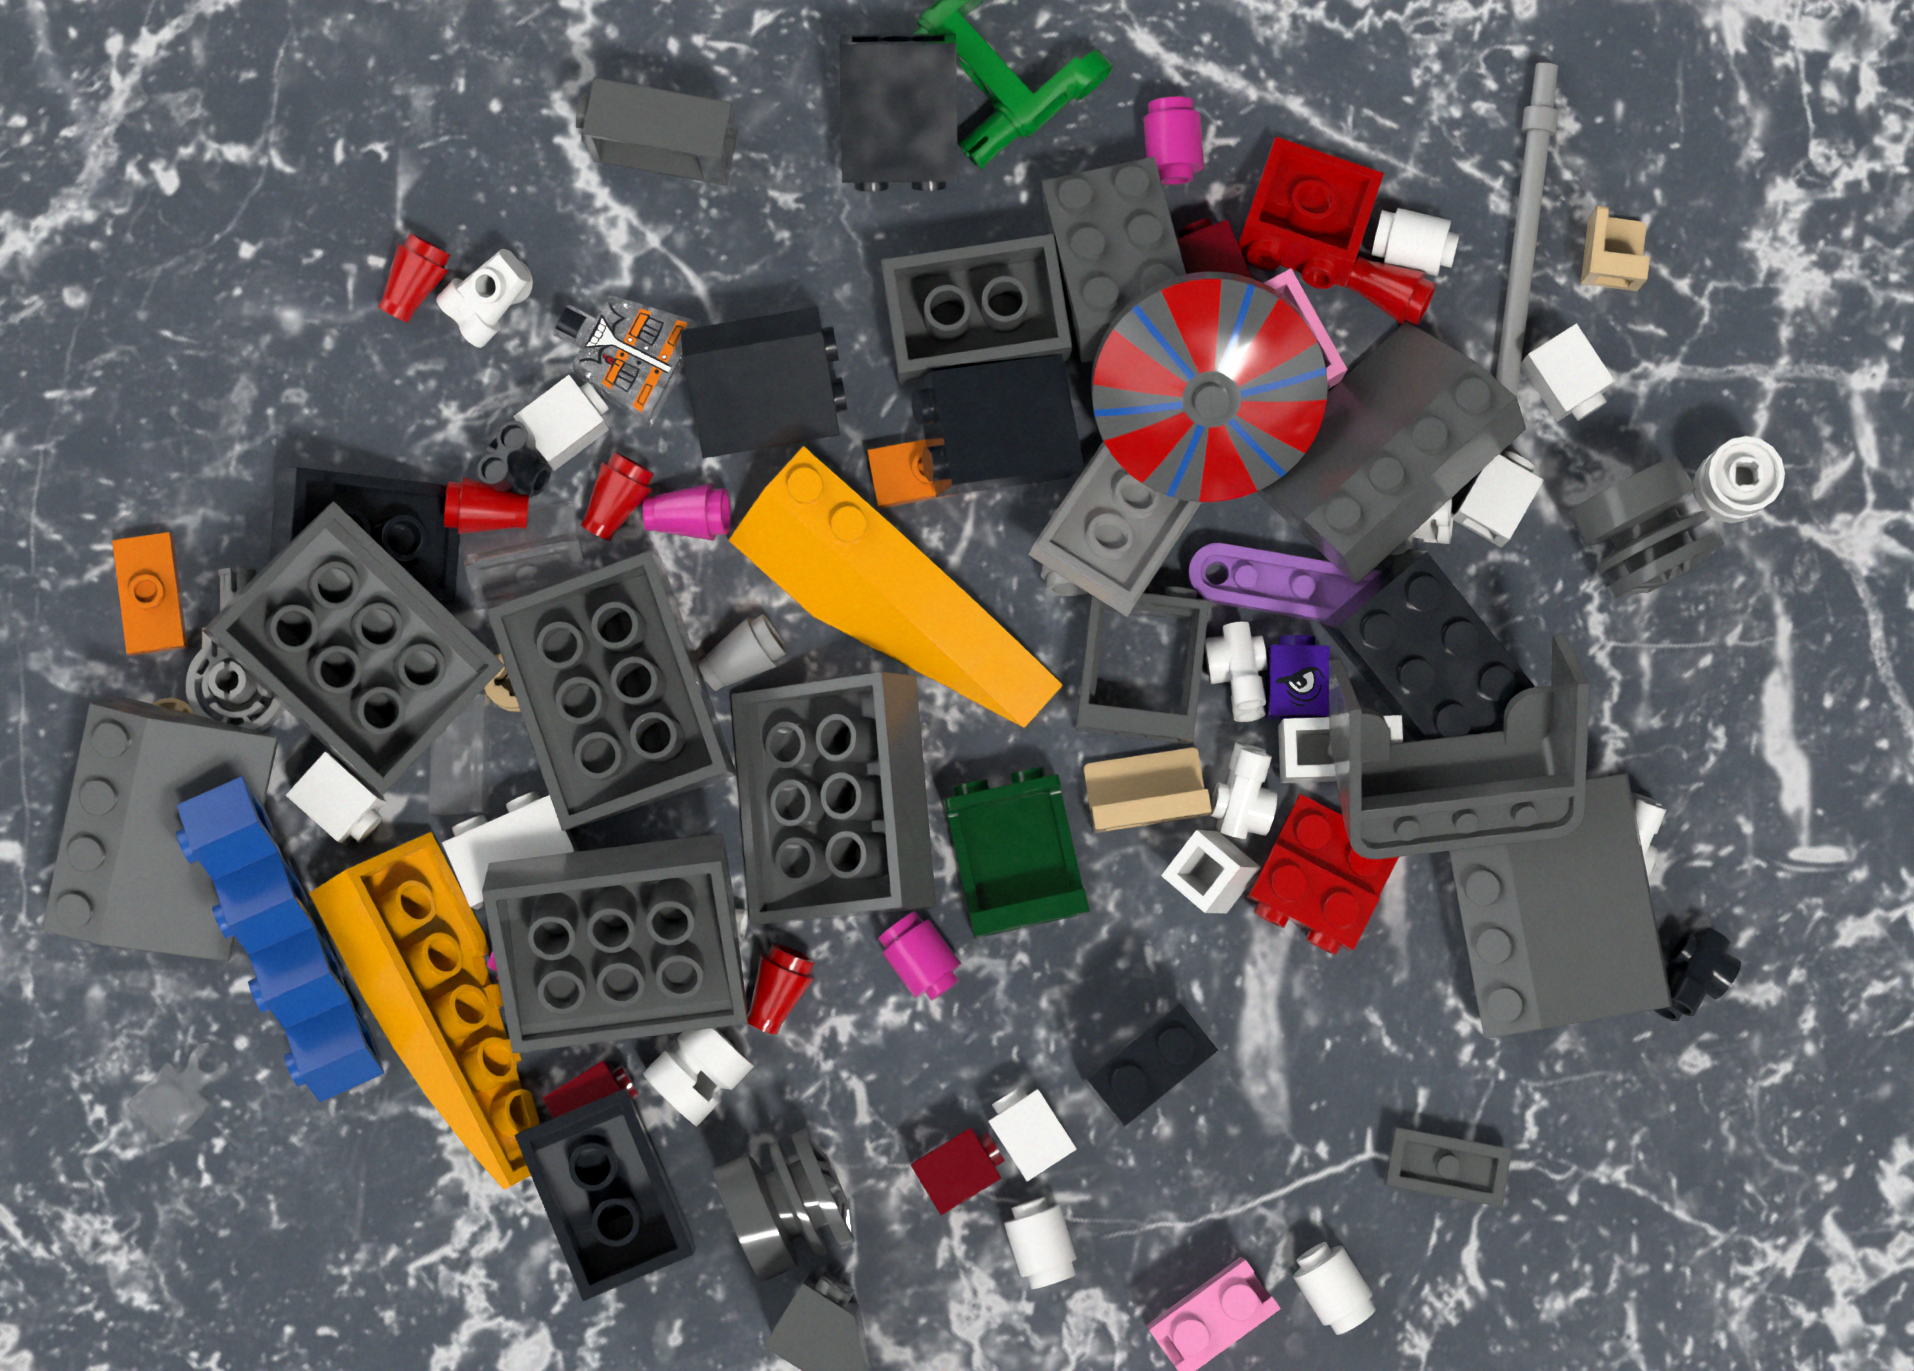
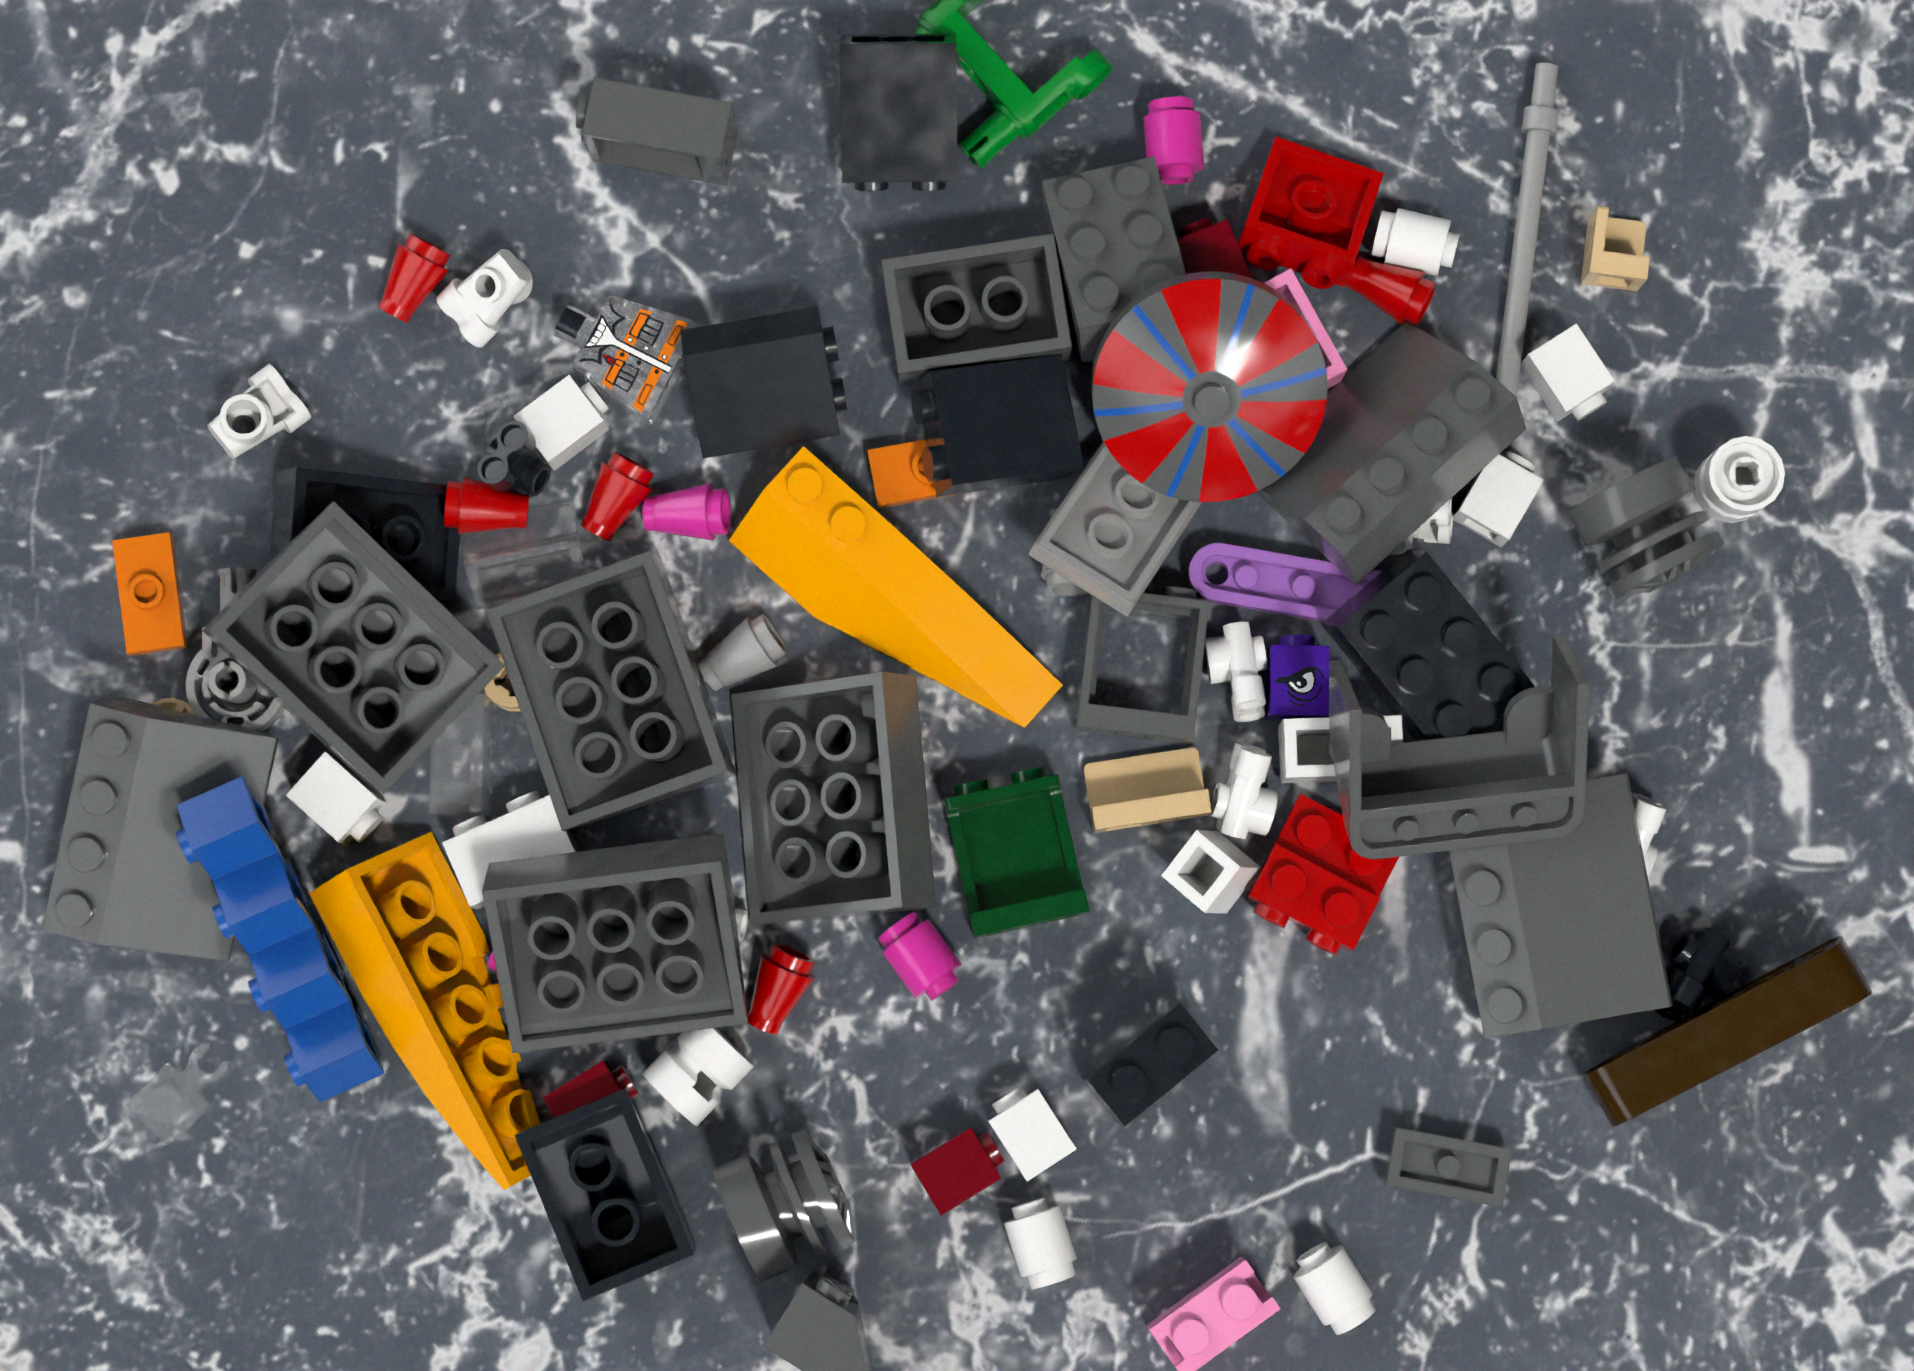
(266, 405): none -> white plate
(1729, 1031): none -> dark brown beam

